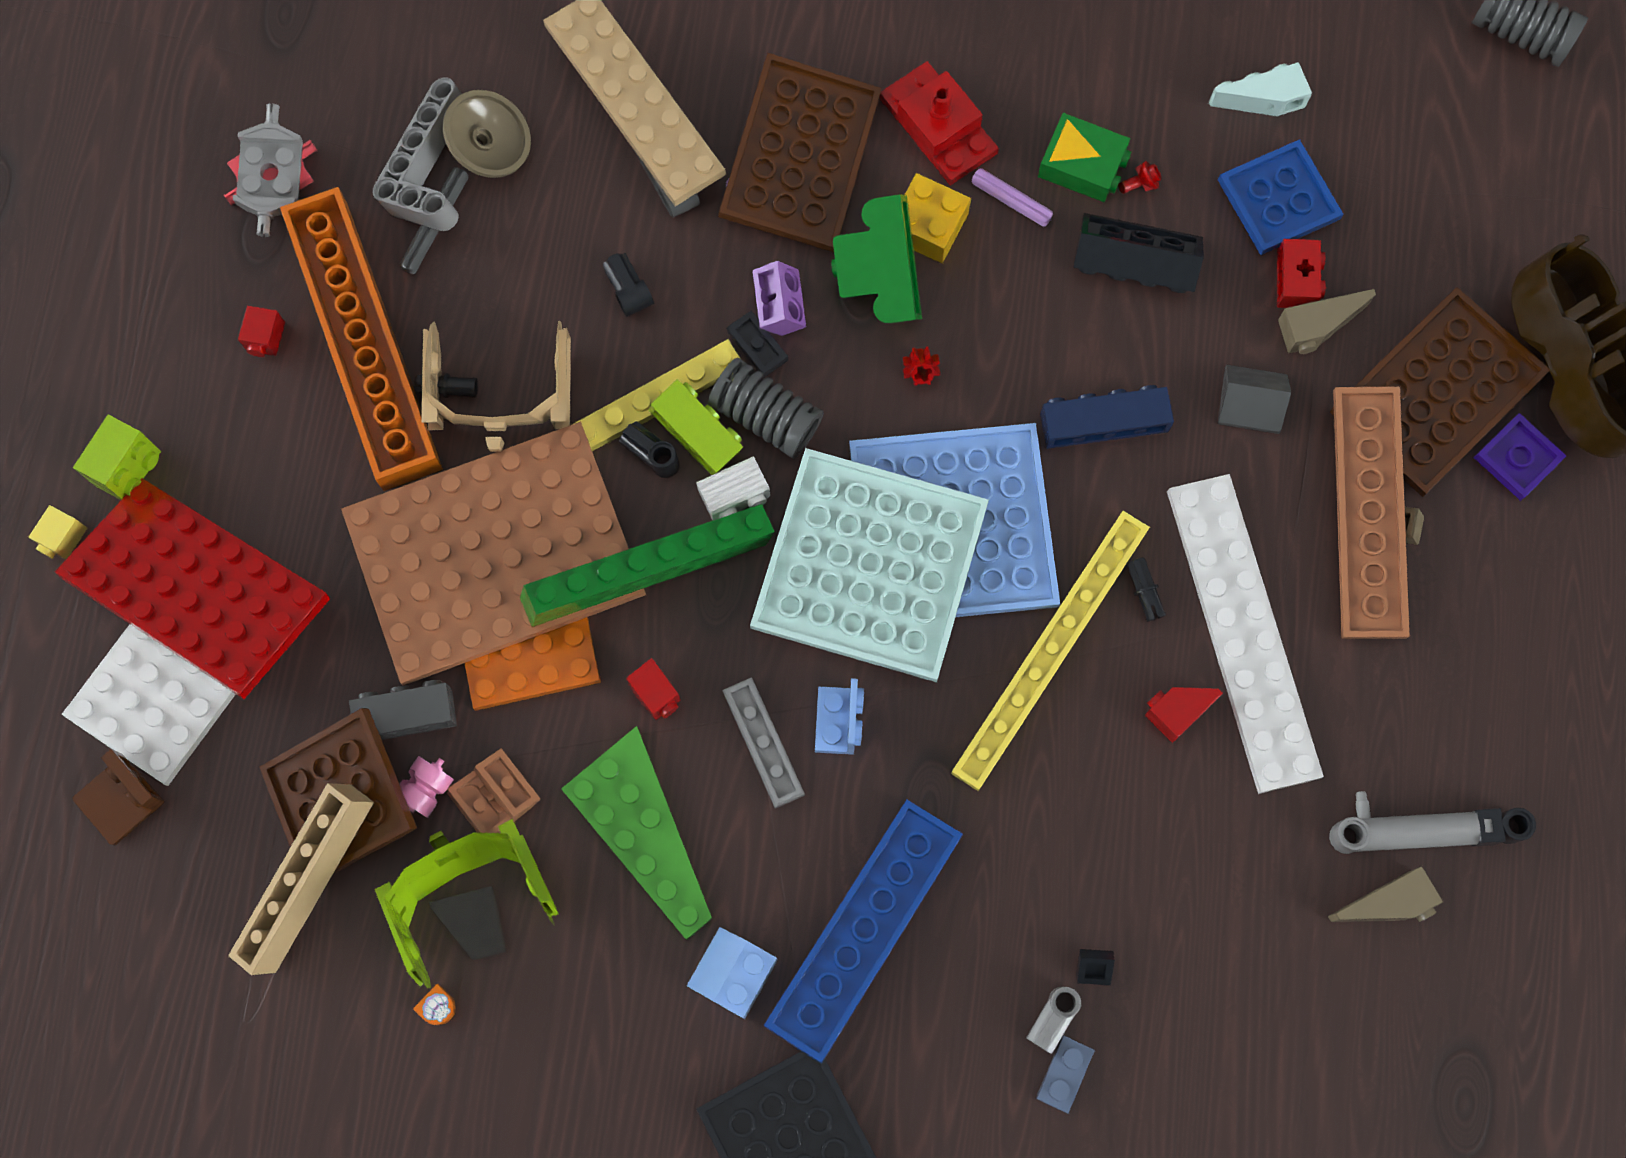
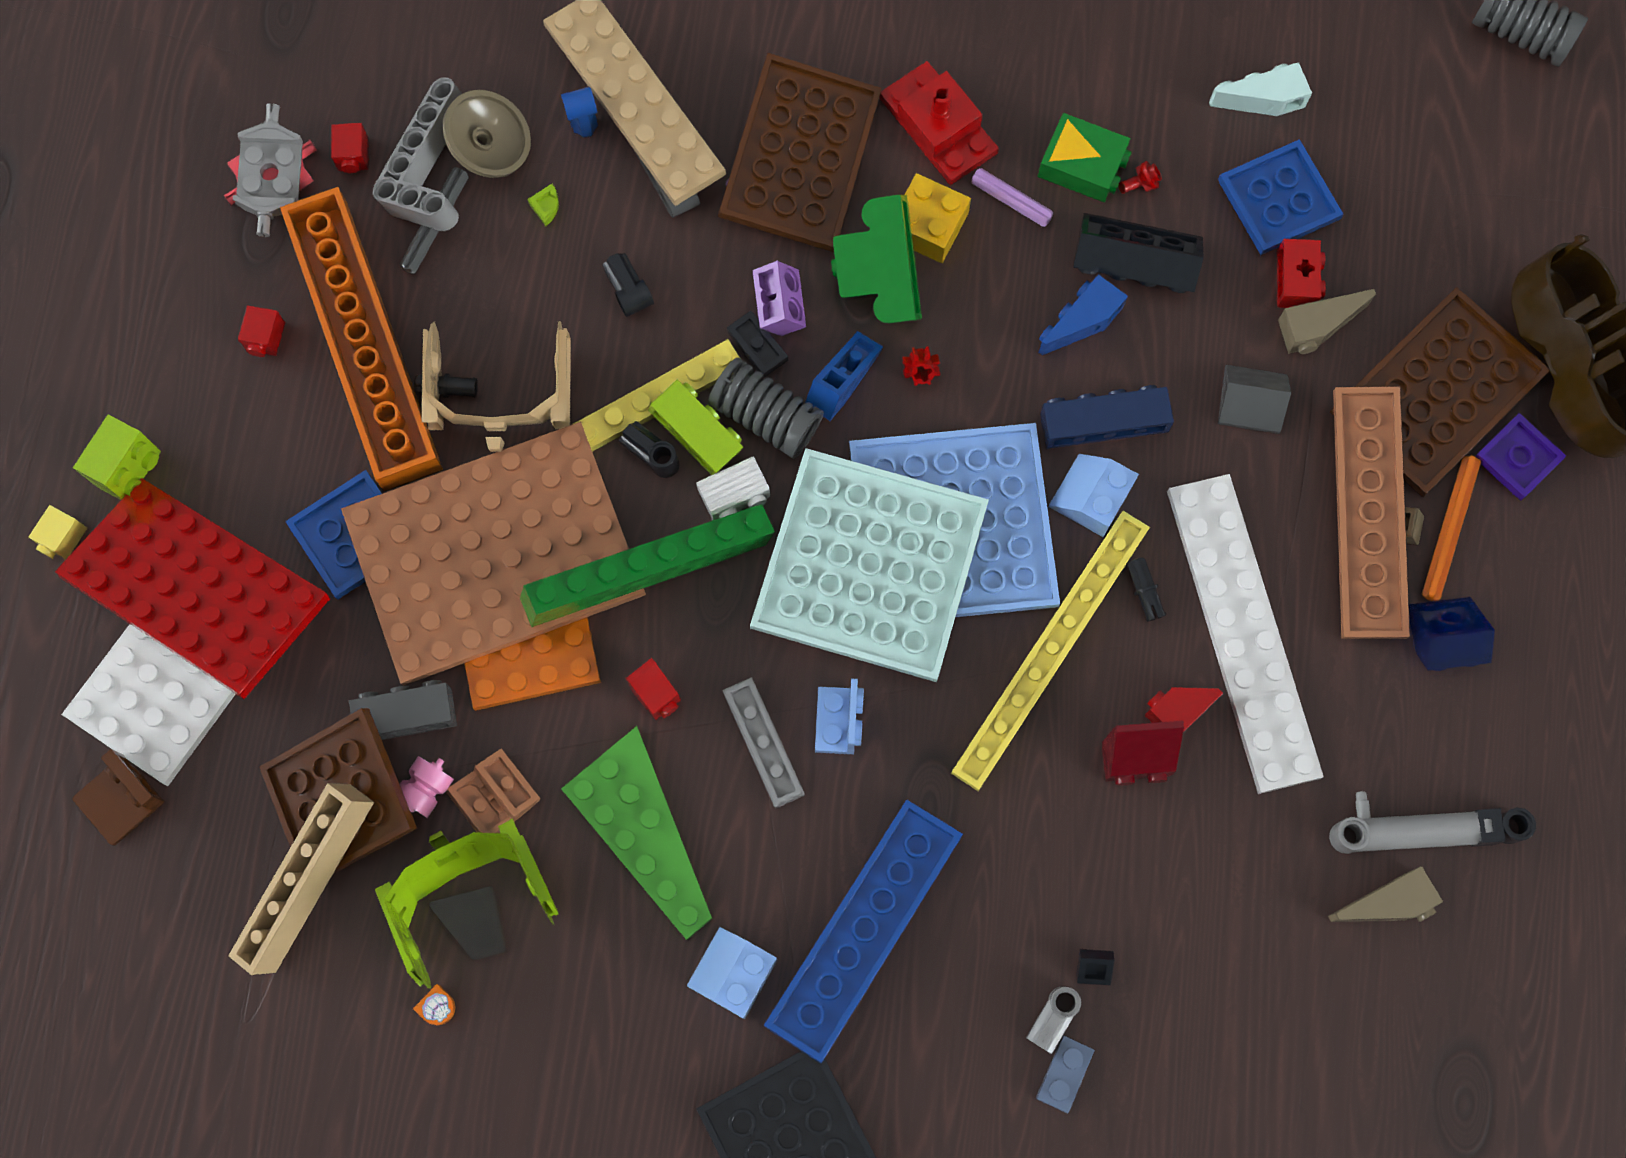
(326, 537): none -> blue plate
(349, 147): none -> red brick
(545, 204): none -> lime tile
(581, 111): none -> blue piece
(843, 374): none -> blue slope
(1090, 314): none -> blue slope
(1093, 492): none -> light blue slope
(1142, 752): none -> dark red slope
(1451, 528): none -> orange axle
(1451, 634): none -> clear blue slope

